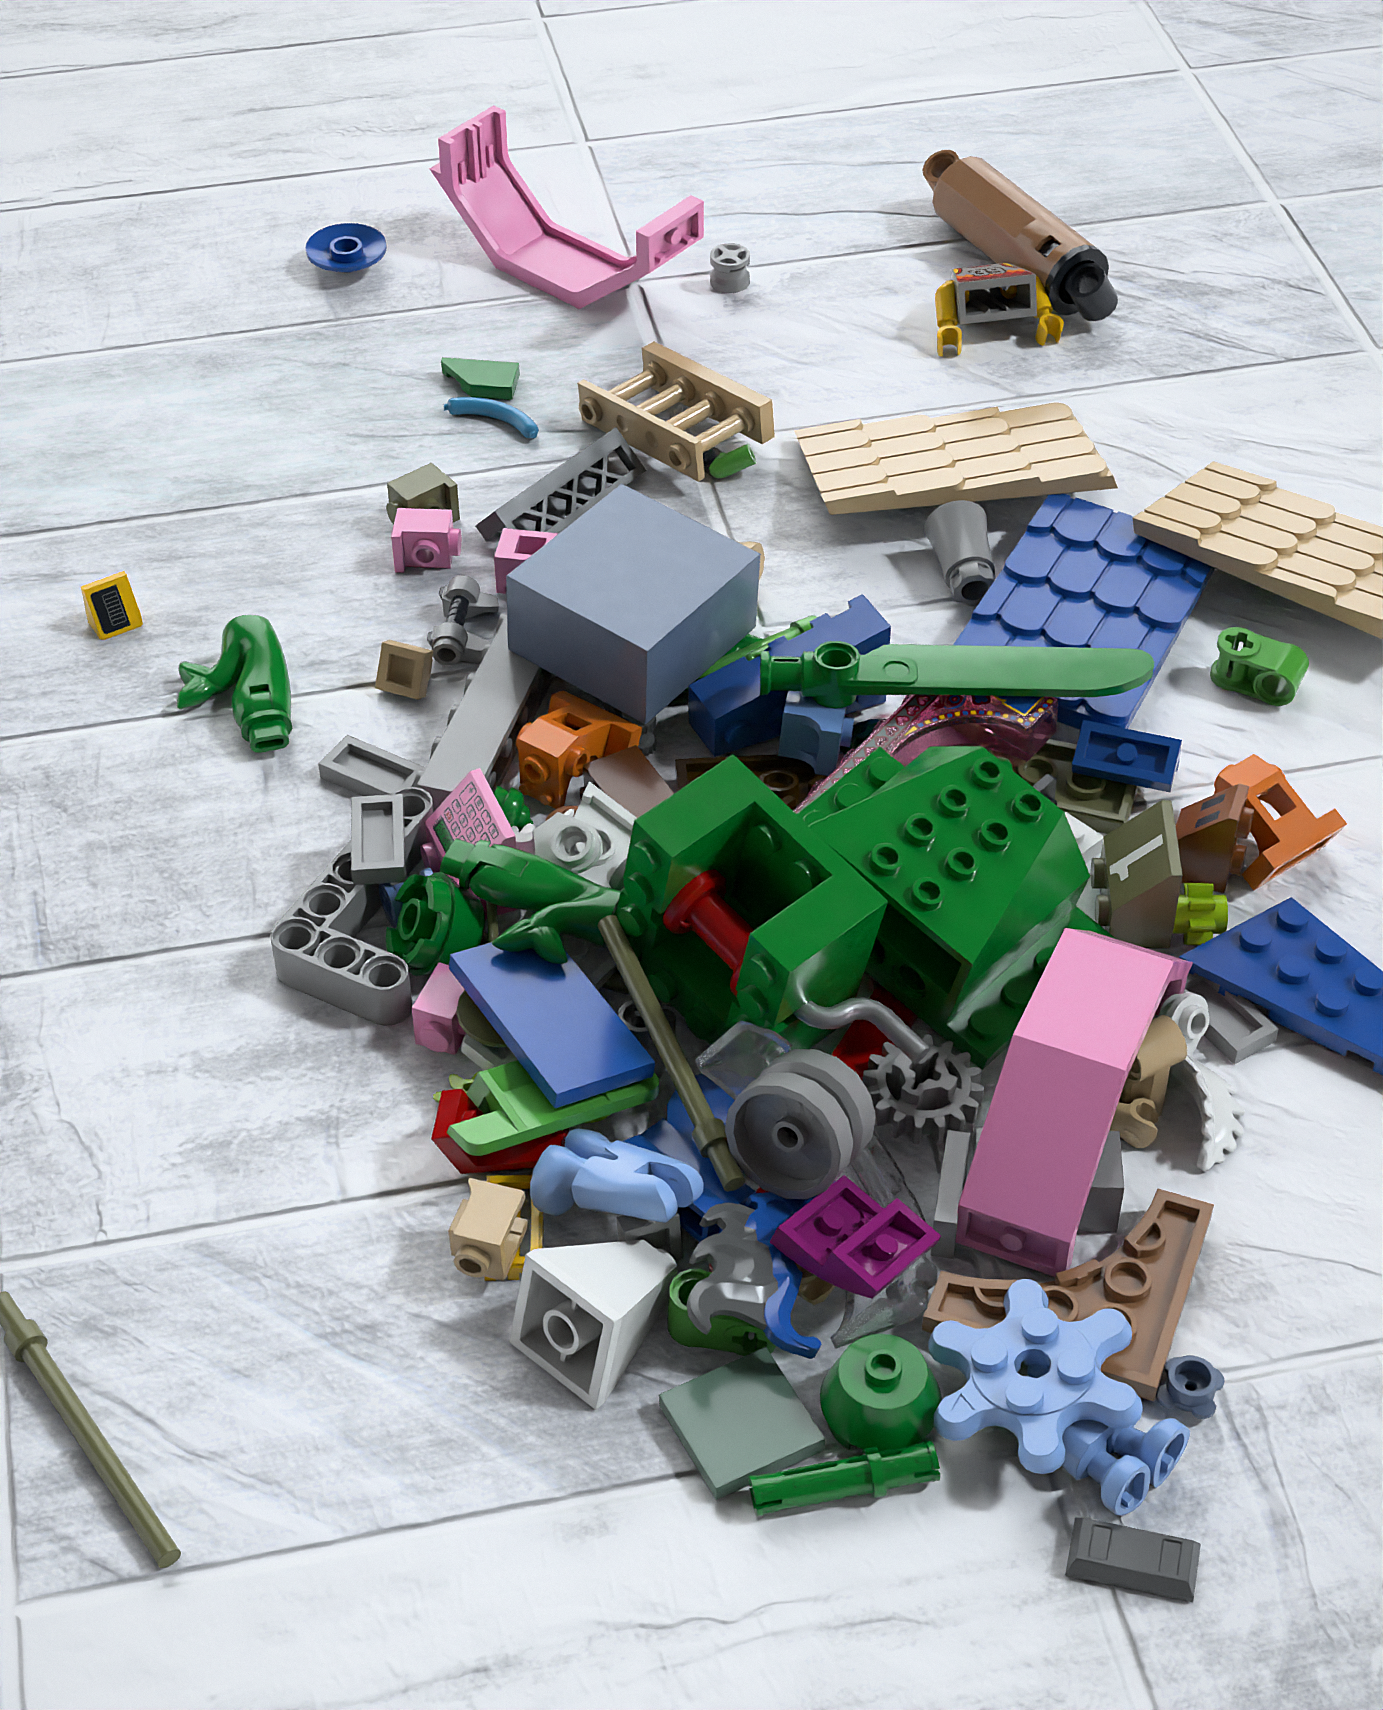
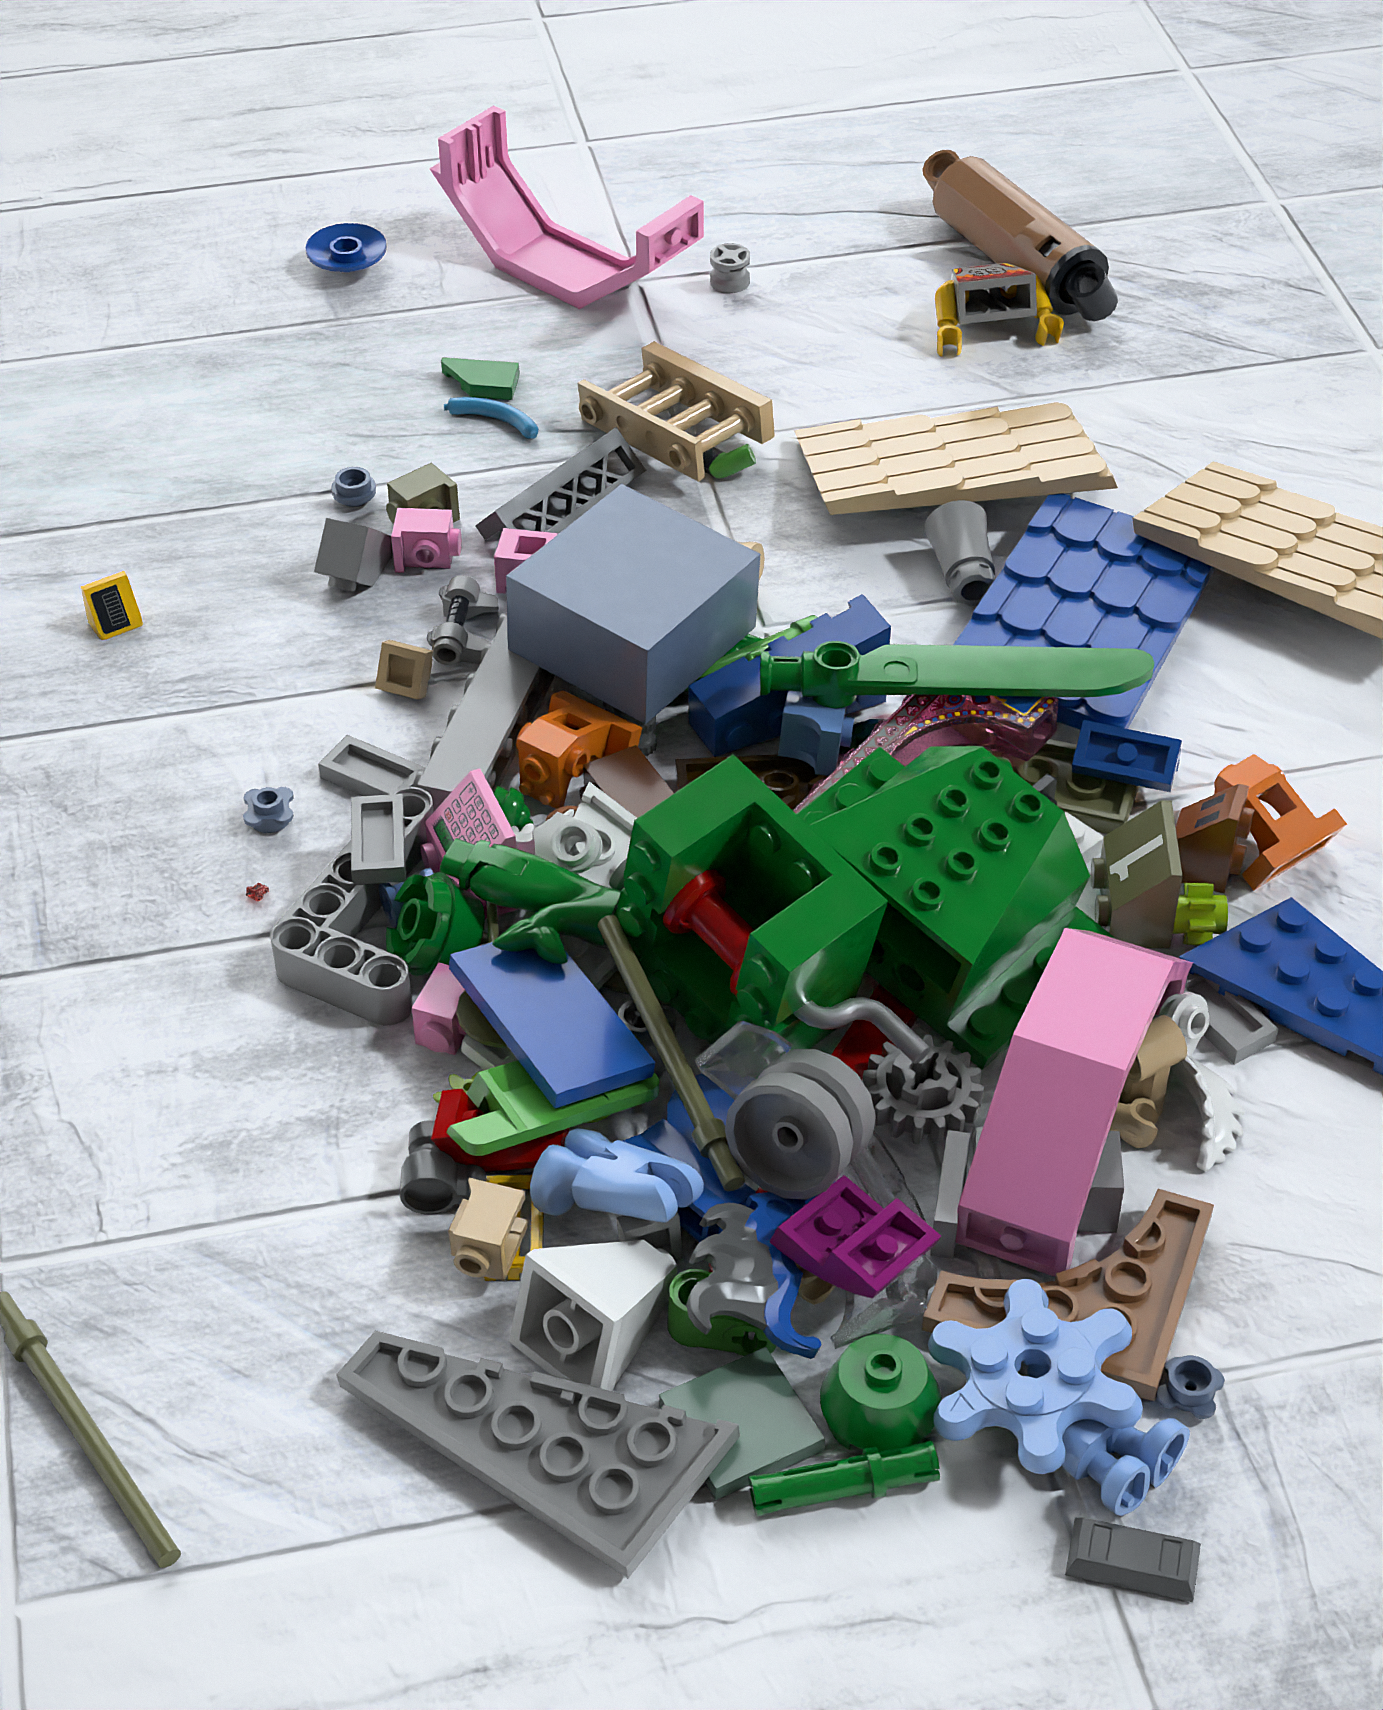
(257, 891): none -> clear red piece
(263, 690): green piece -> none
(268, 809): none -> sand blue plate
(352, 554): none -> light grey slope
(353, 486): none -> sand blue plate
(431, 1177): none -> dark grey piece
(557, 1448): none -> light grey wing
(1261, 668): bright green piece -> none

